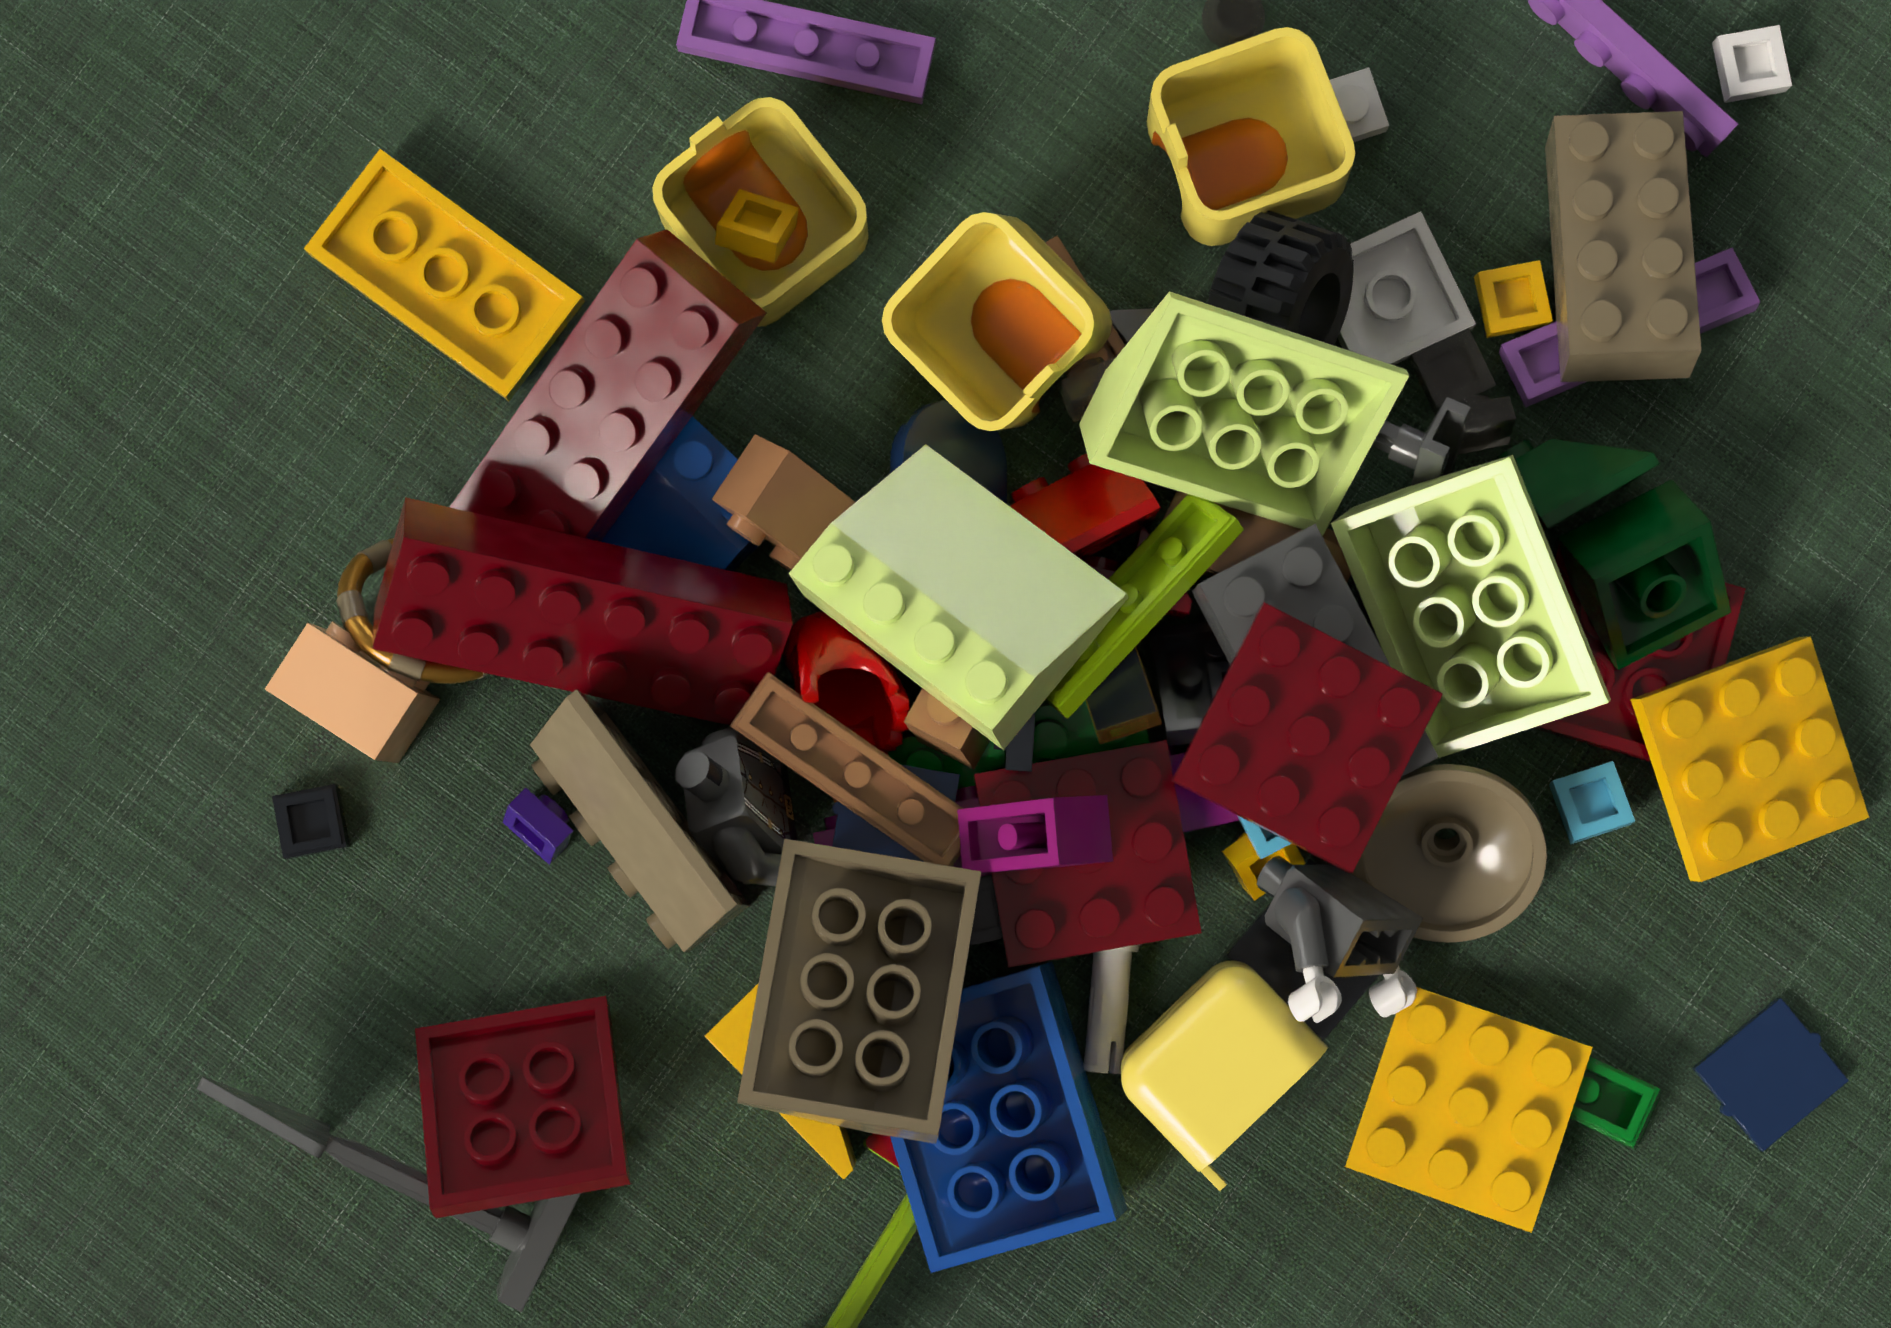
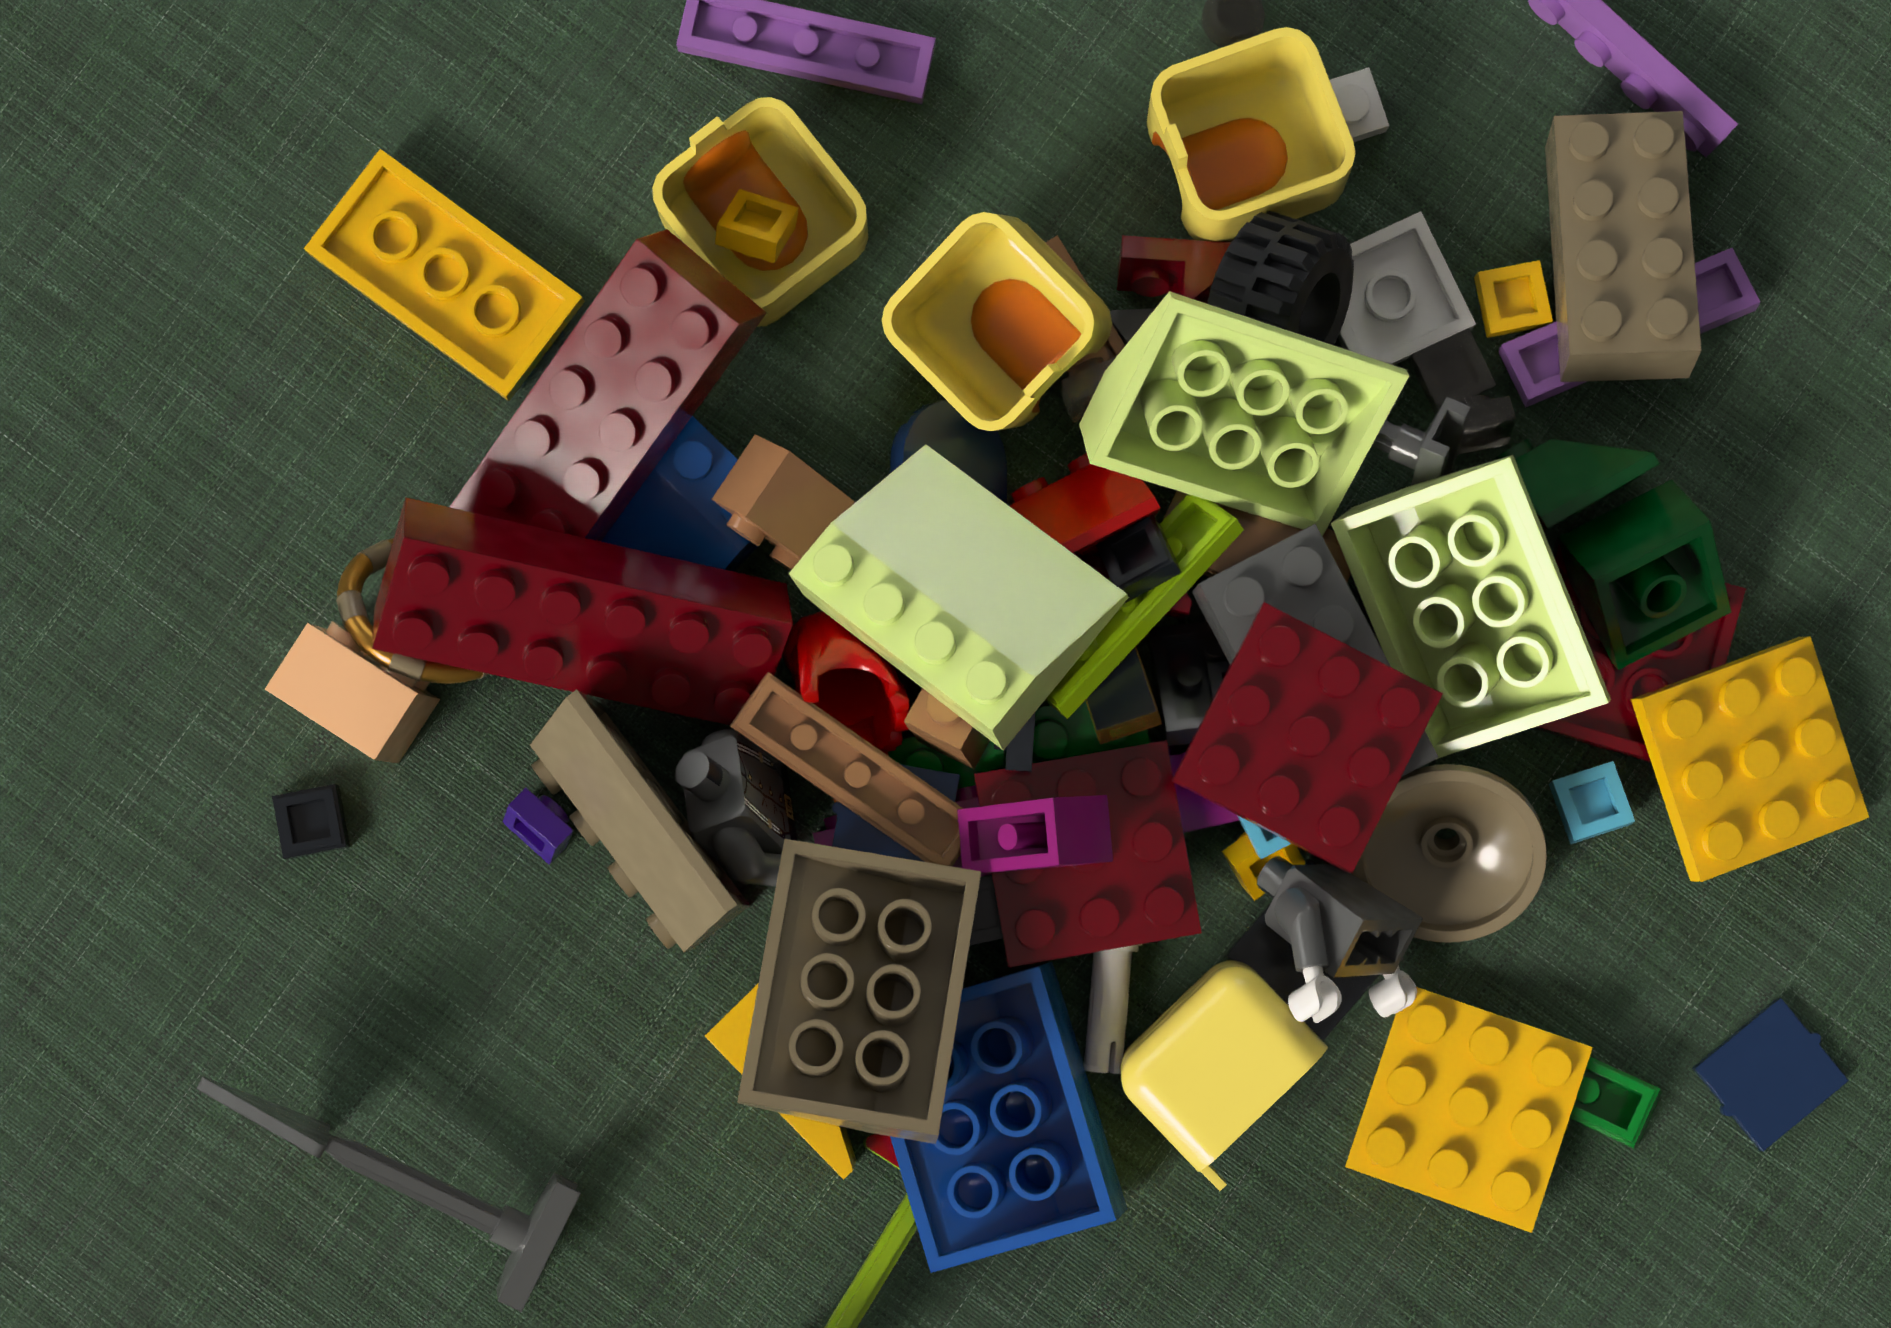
(521, 1107): dark red plate -> none
(1139, 557): none -> black tile
(1165, 264): none -> dark red slope
(1751, 63): white plate -> none

